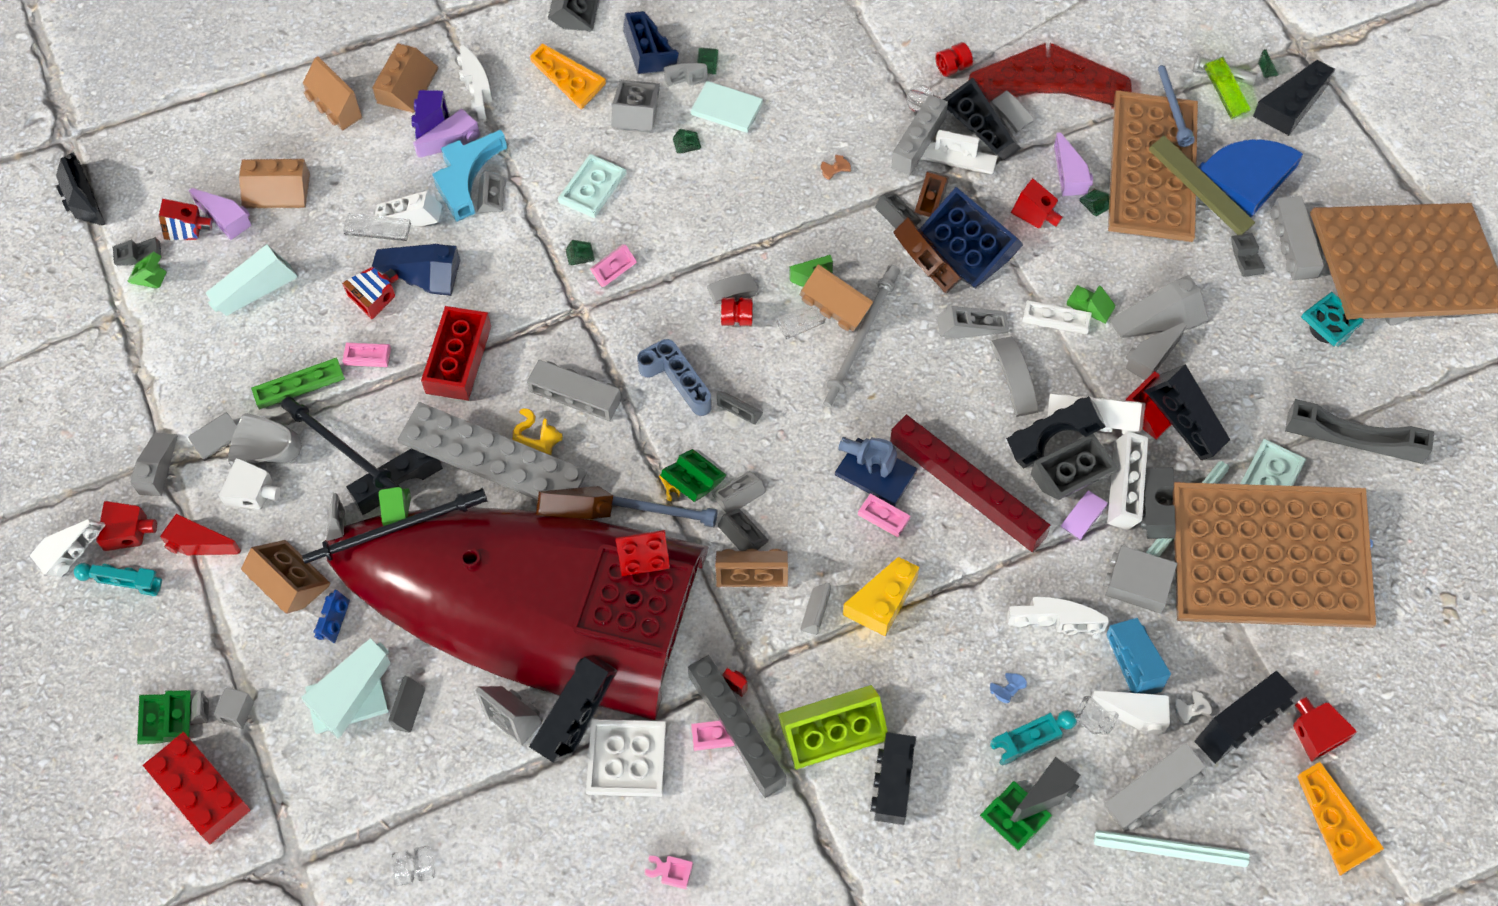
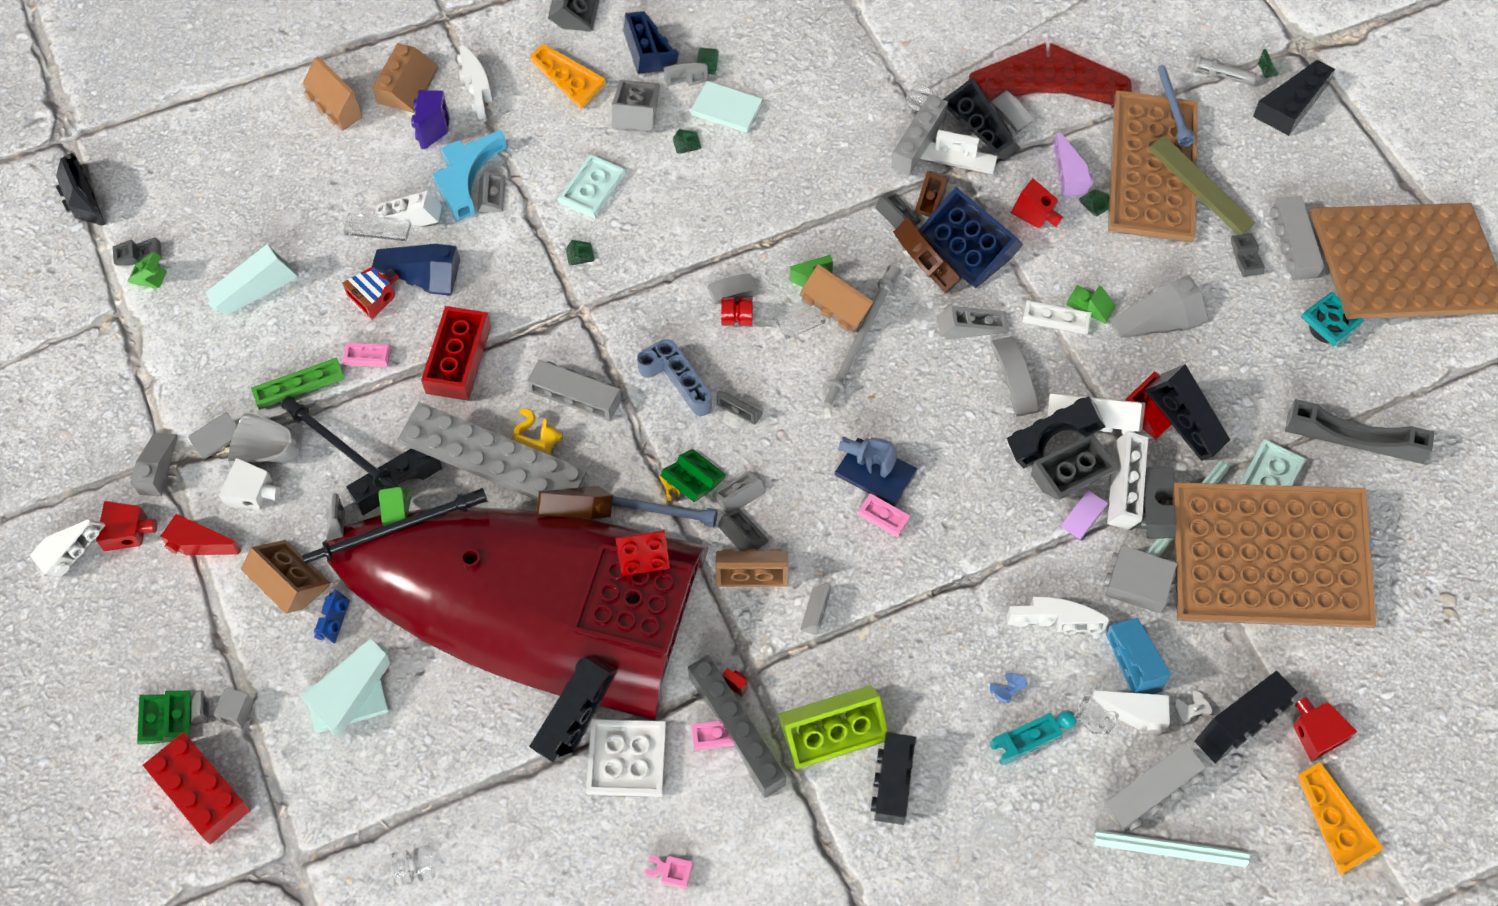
(143, 580): teal plate -> none
(181, 220): torso -> none
(224, 212): lavender slope -> none
(274, 183): slope -> none
(406, 705): dark grey slope -> none
(455, 128): lavender slope -> none
(509, 712): light grey slope -> none
(613, 265): bright pink plate -> none
(840, 165): nougat piece -> none
(883, 596): yellow wedge -> none
(954, 59): red wheel -> none
(970, 483): dark red brick -> none
(1001, 810): green slope -> none
(1049, 790): dark grey slope -> none
(1153, 351): light grey slope -> none
(1227, 87): clear neon green tile -> none
(1251, 170): blue brick -> none

